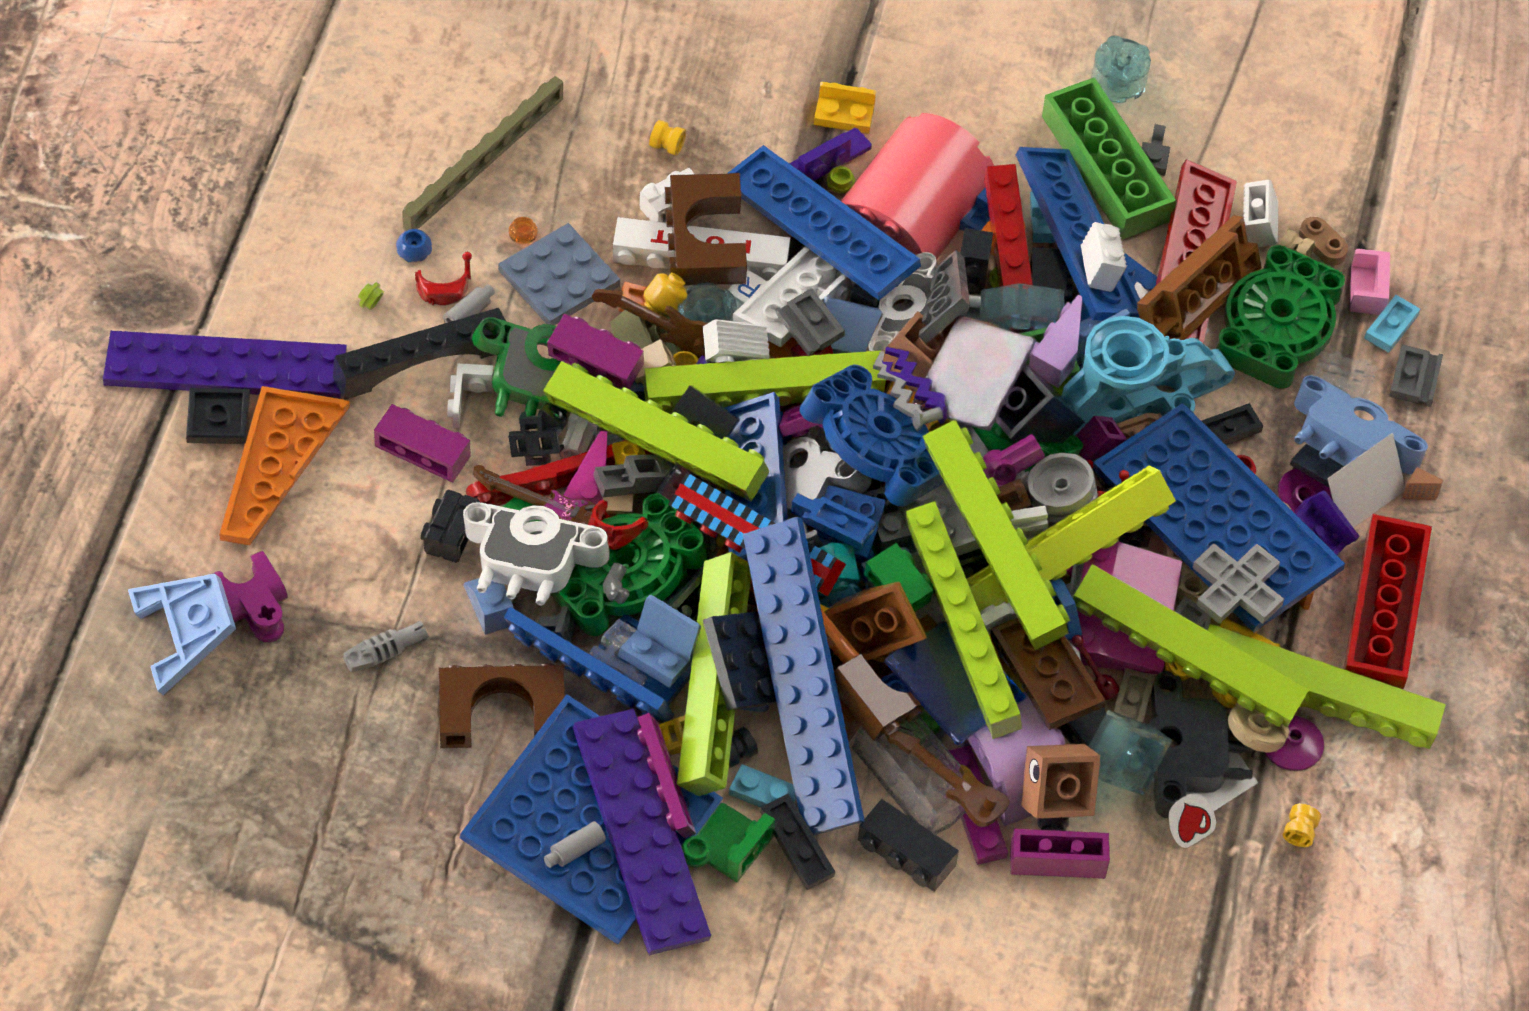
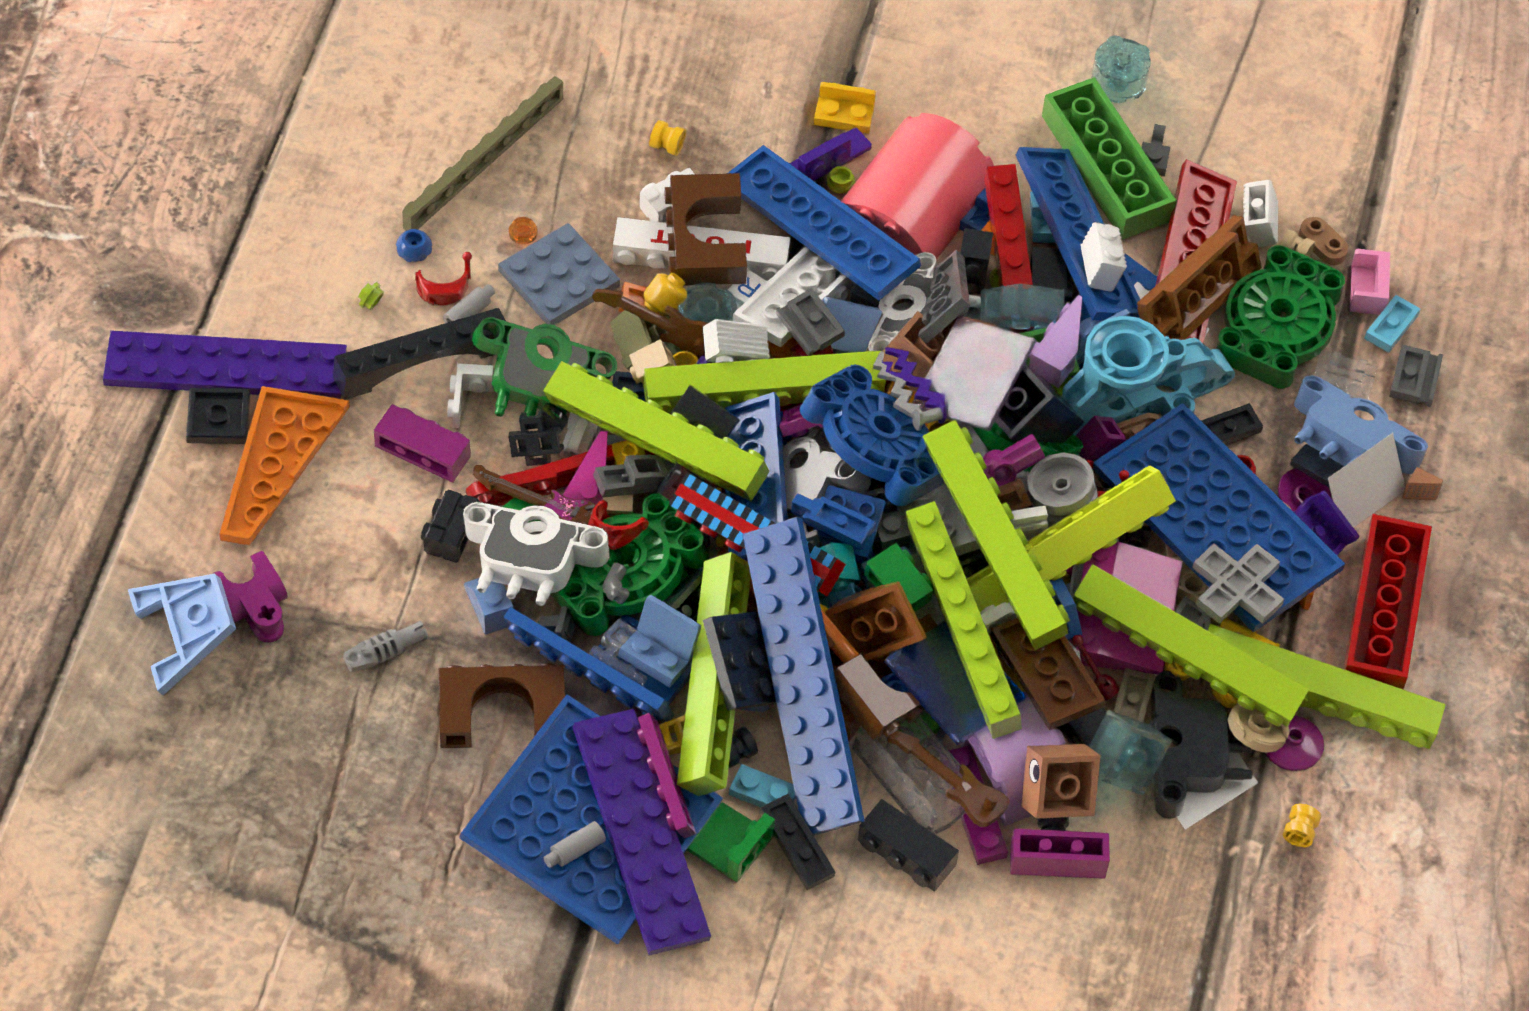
(596, 351): magenta brick -> none
(697, 851): green plate -> none
(1191, 820): sticker -> none

